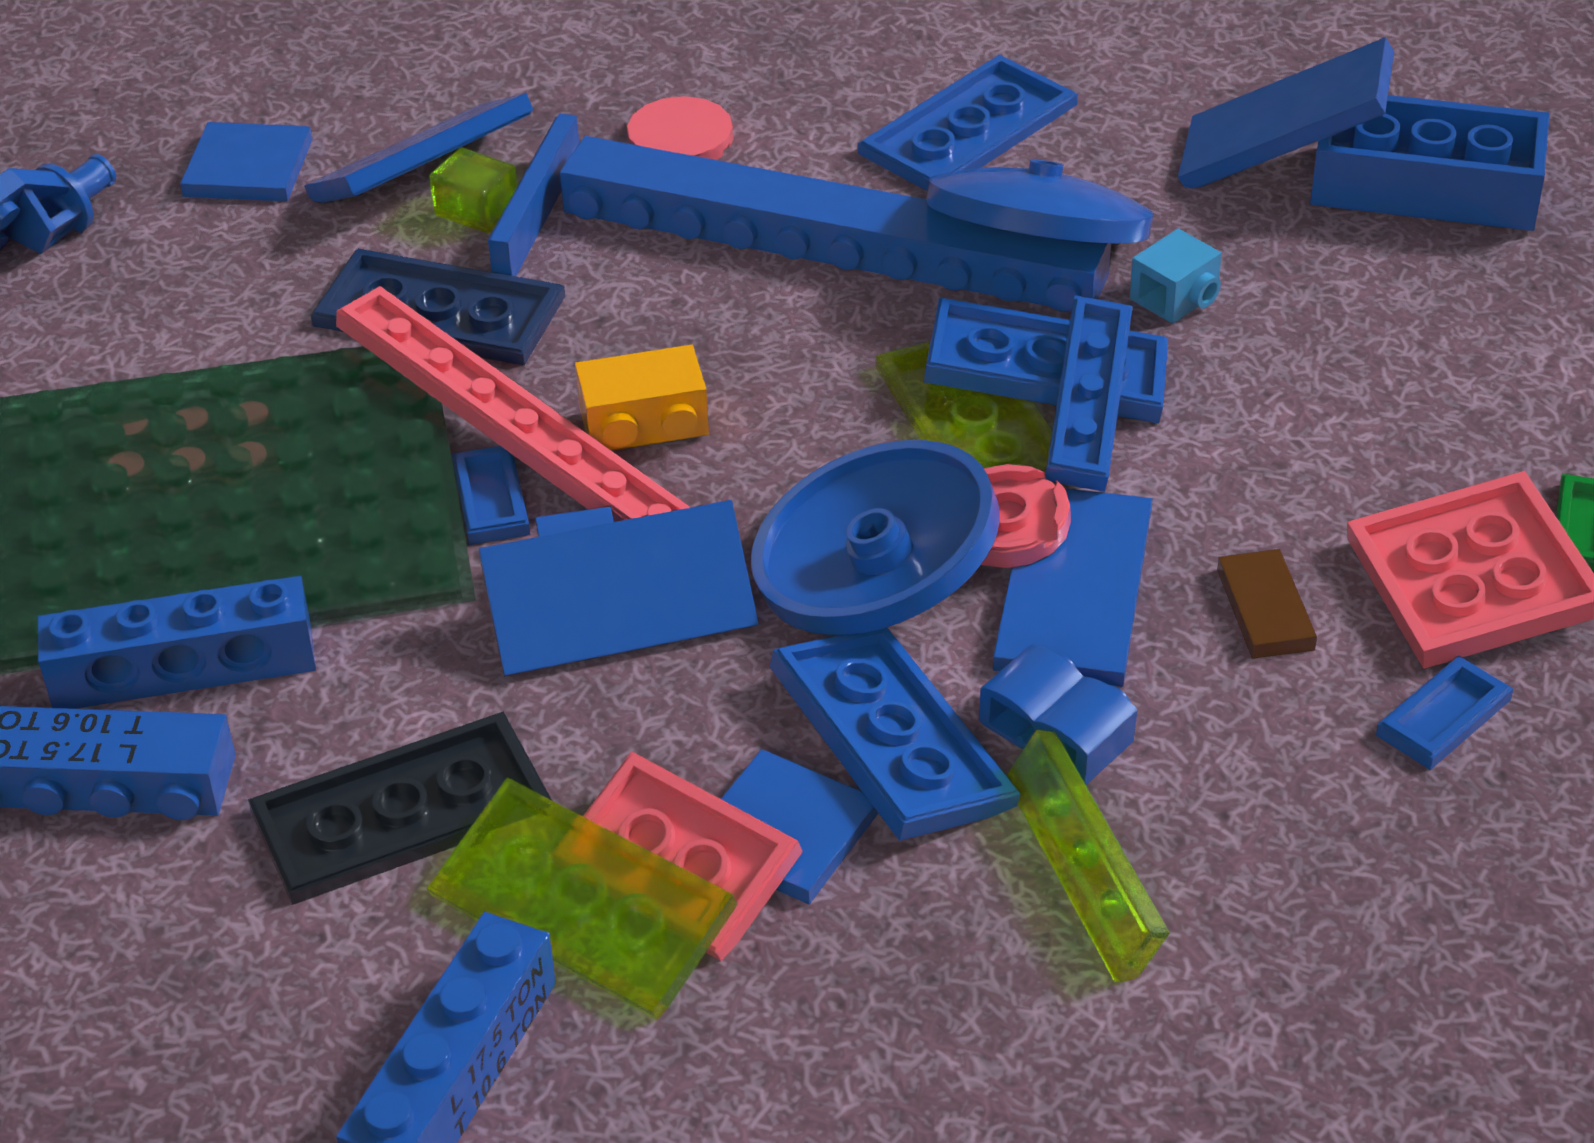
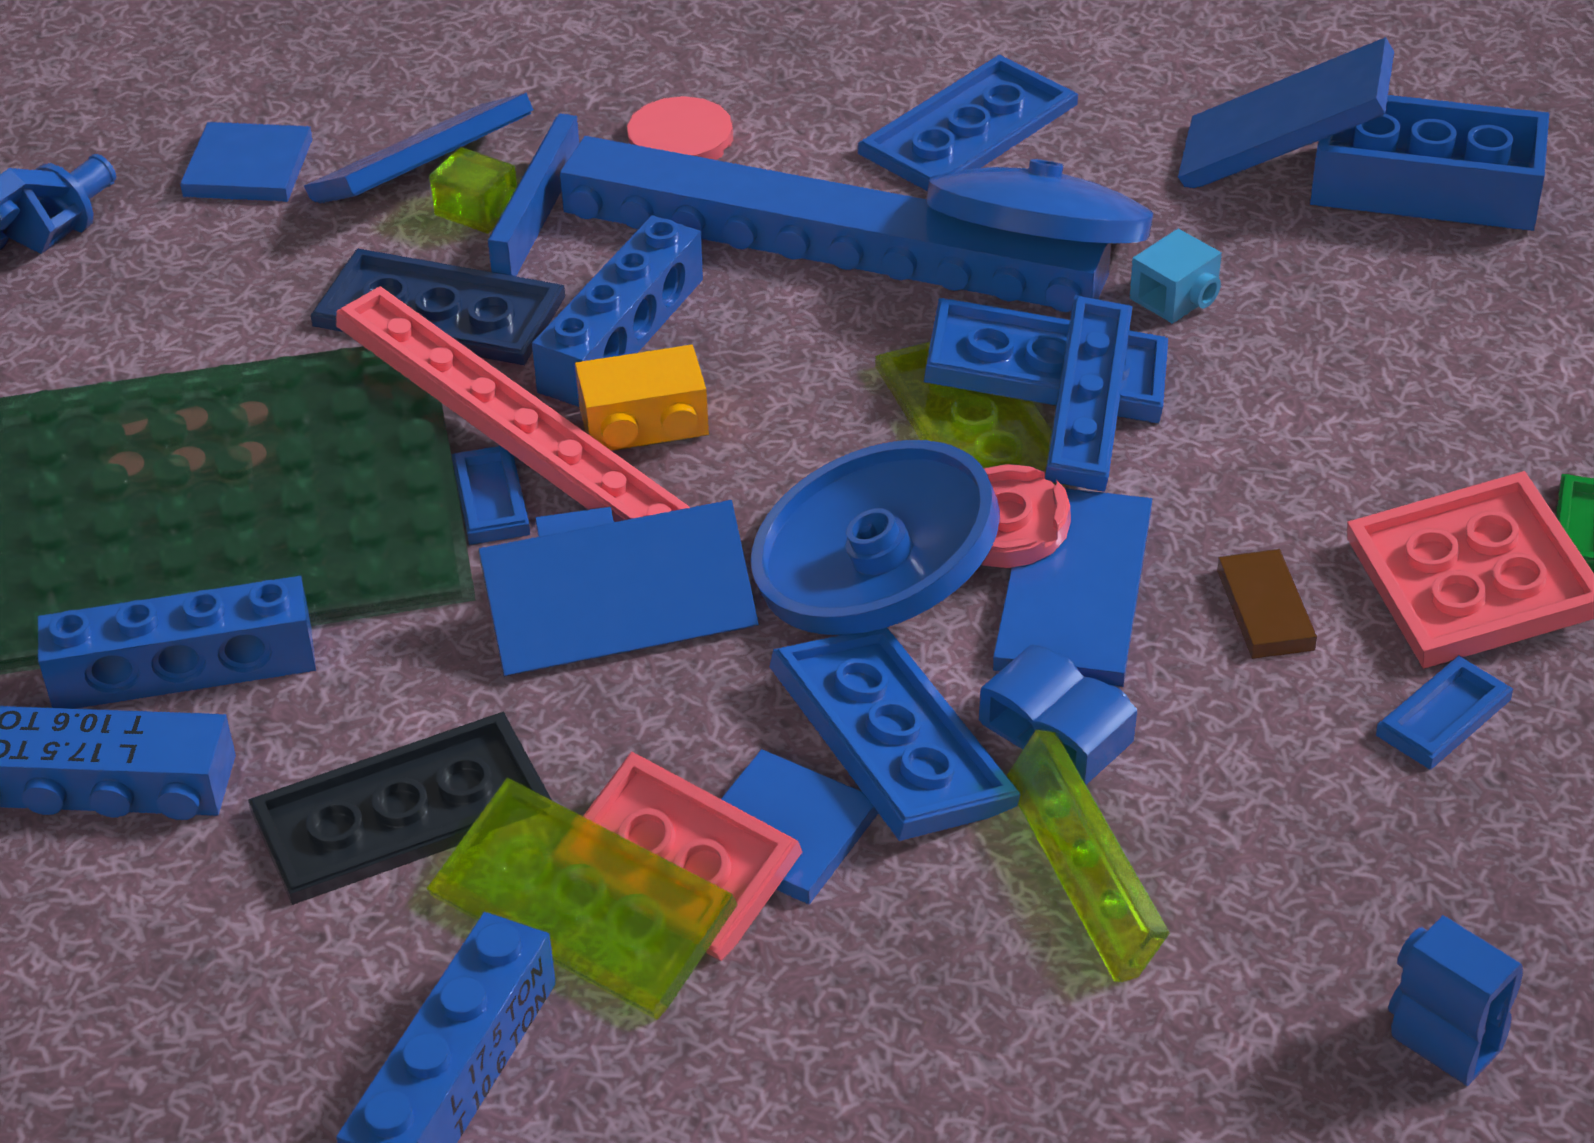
(620, 305): none -> blue brick
(1454, 998): none -> blue brick

